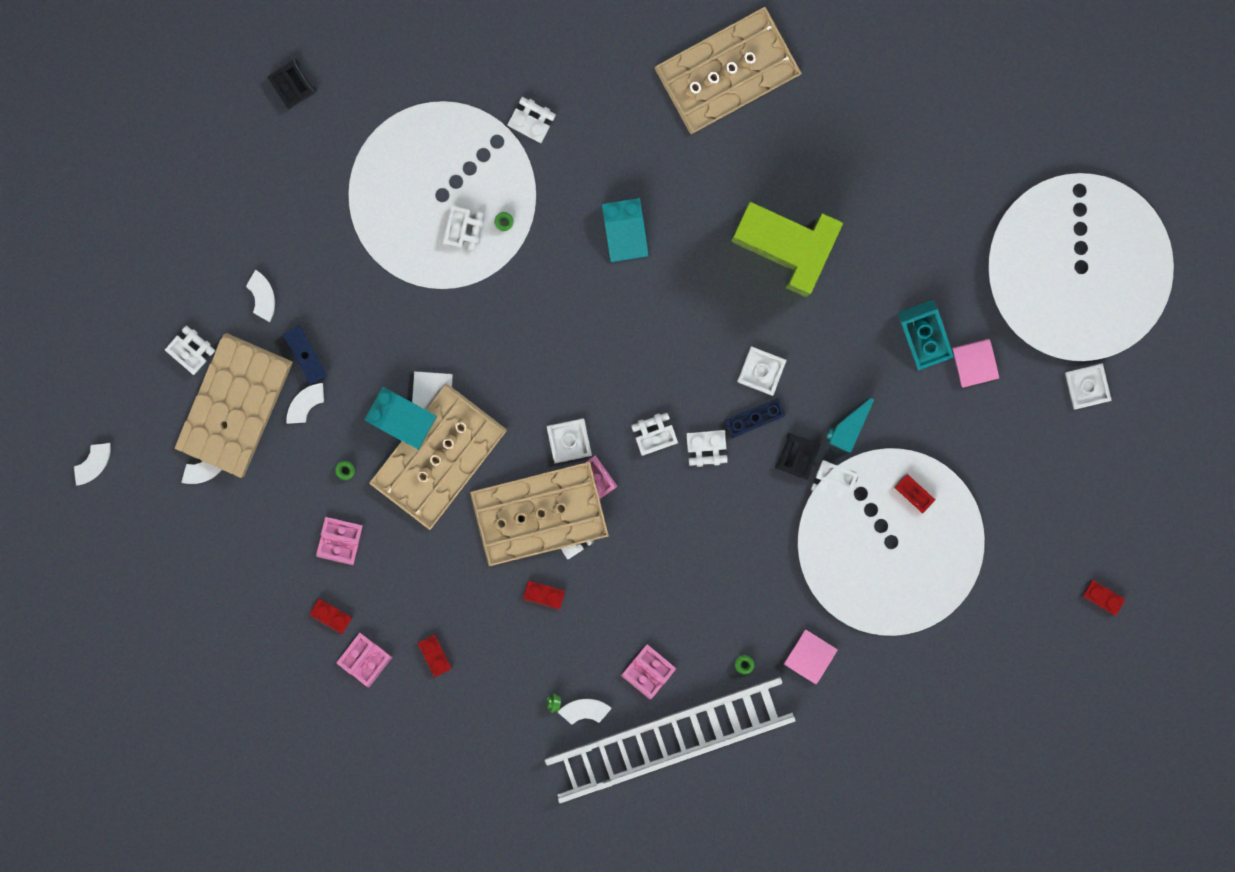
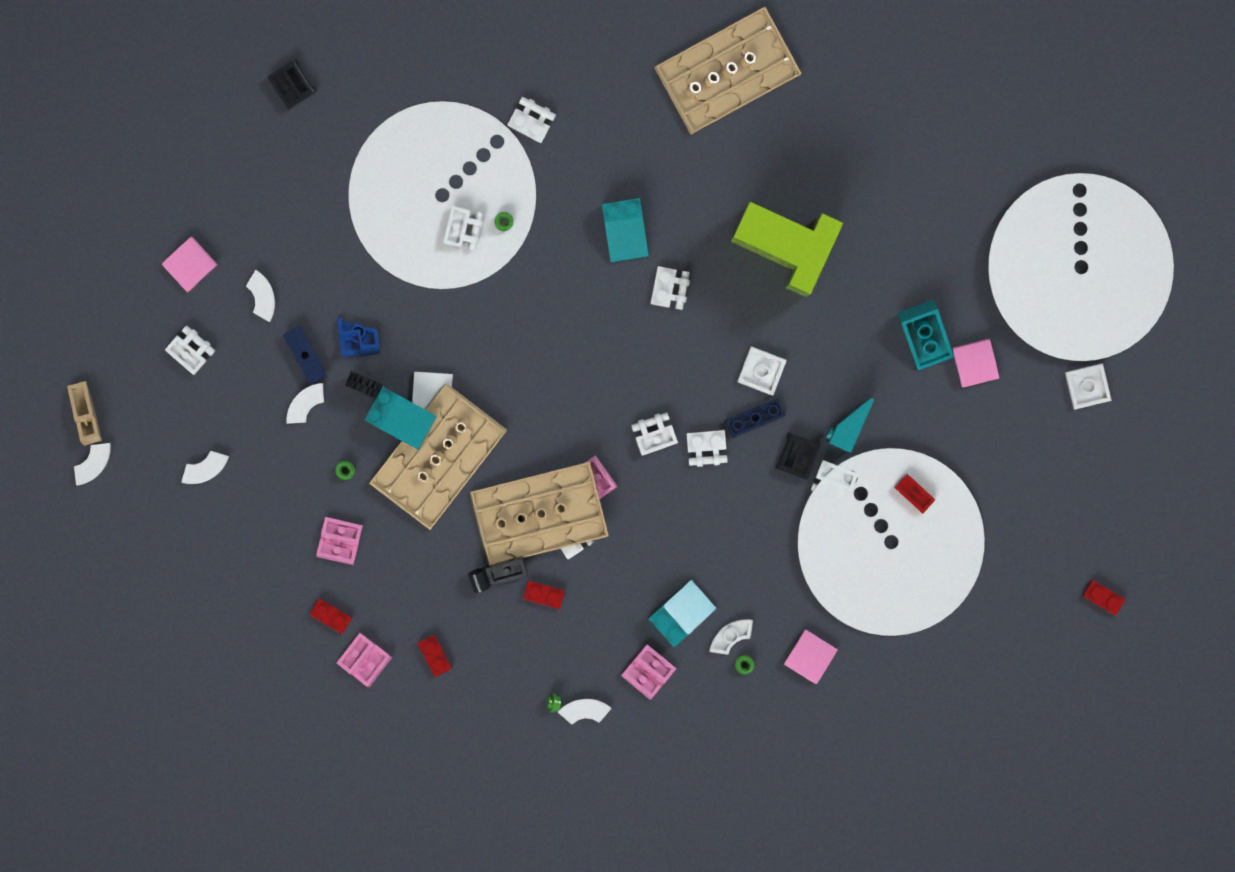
(84, 413): none -> tan slope
(189, 264): none -> bright pink slope
(233, 405): tan piece -> none
(356, 339): none -> blue slope
(363, 384): none -> black tyre
(497, 573): none -> black plate
(569, 441): white tile -> none
(664, 286): none -> white plate
(682, 613): none -> slope
(720, 741): white ladder -> none
(730, 635): none -> white tile

